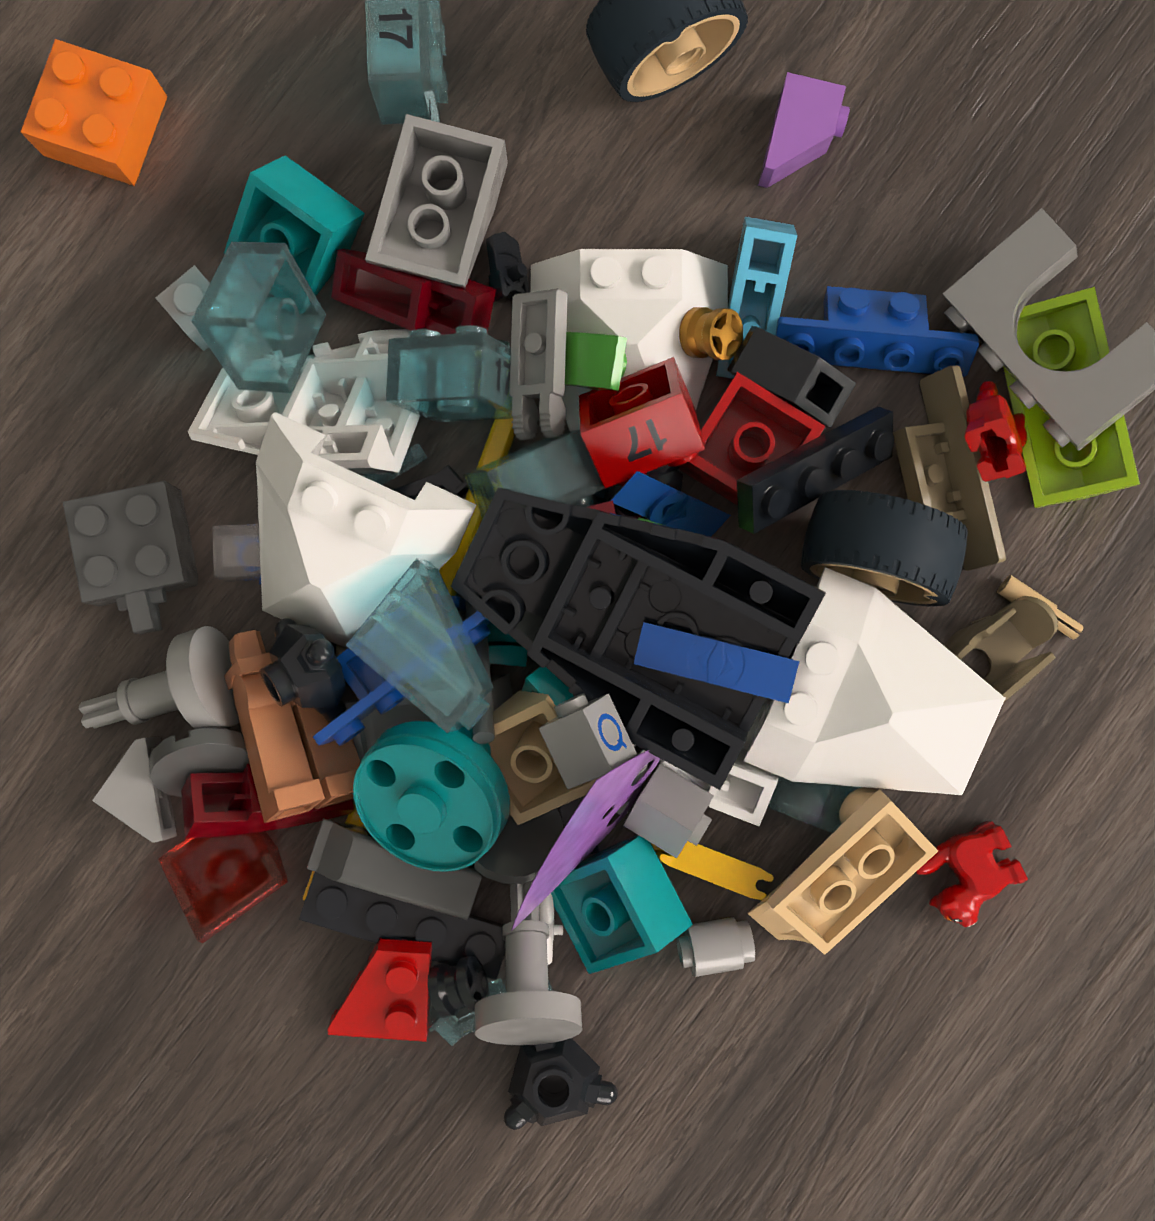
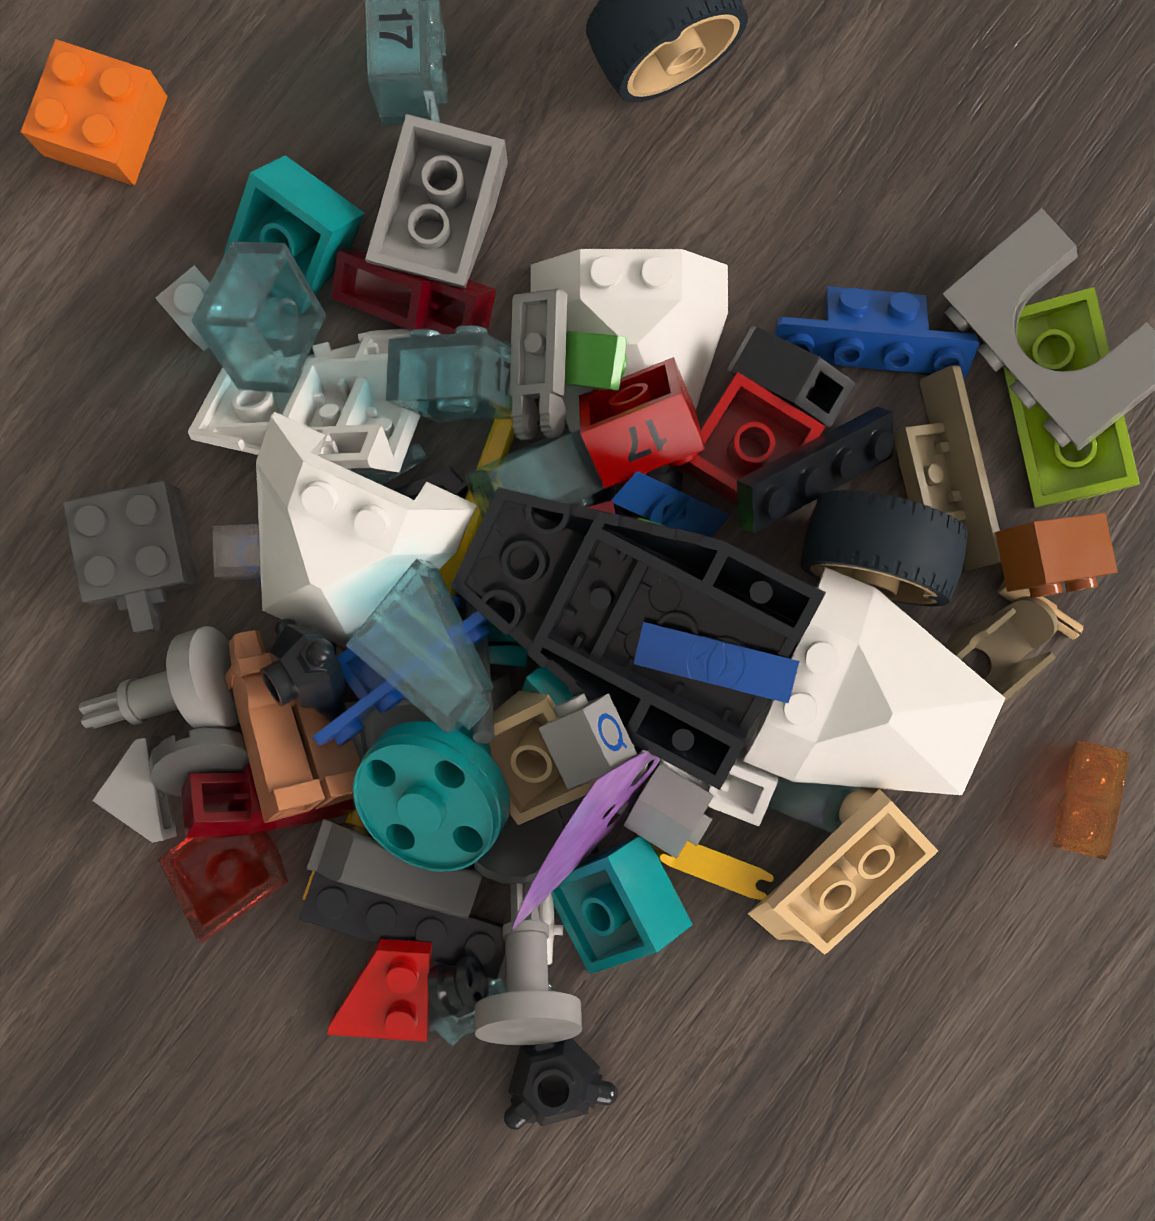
(506, 266): black piece -> none
(711, 333): pearl gold wheel -> none
(716, 946): light grey brick -> none
(760, 276): medium azure slope -> none
(803, 125): medium lavender slope -> none
(976, 869): red animal -> none
(996, 434): red animal -> none
(1056, 552): none -> dark orange brick
(1091, 799): none -> clear orange slope

